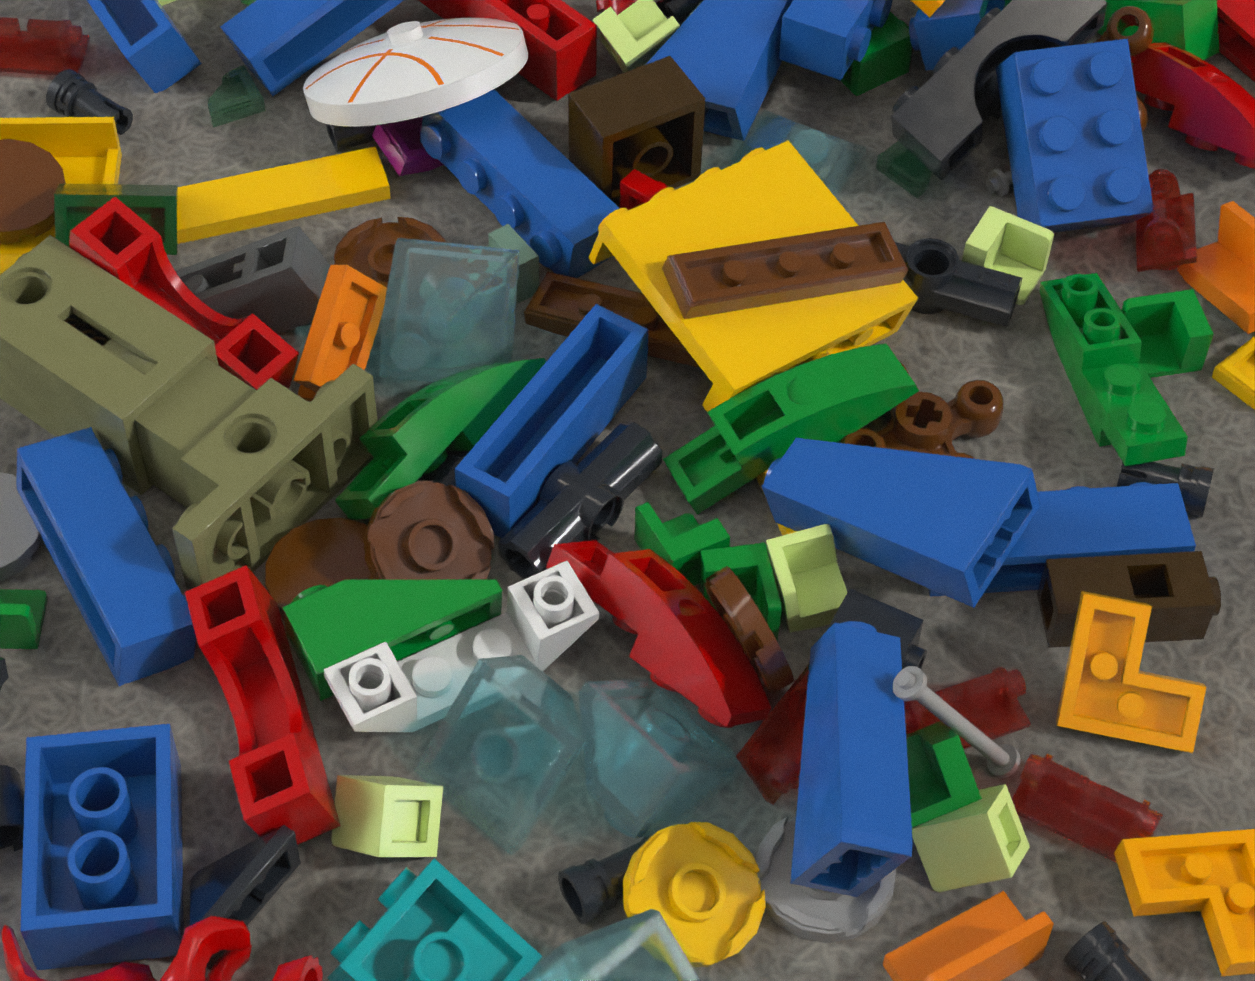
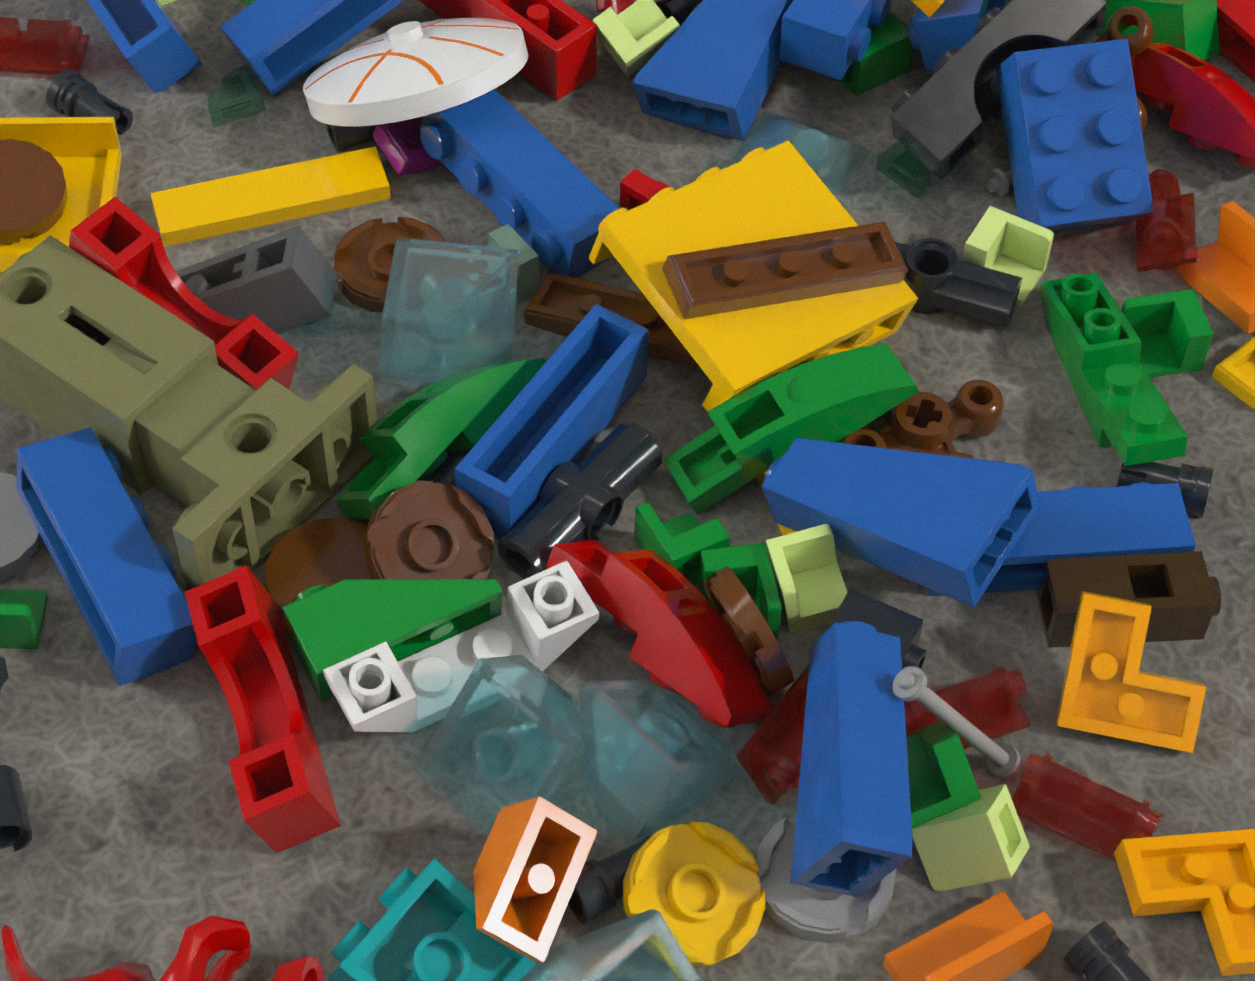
(102, 847): blue brick -> none
(150, 202): dark green panel -> none
(244, 880): black slope -> none
(340, 329): orange panel -> none
(387, 816): yellowish green panel -> none
(529, 874): none -> orange slope
(638, 122): dark brown brick -> none

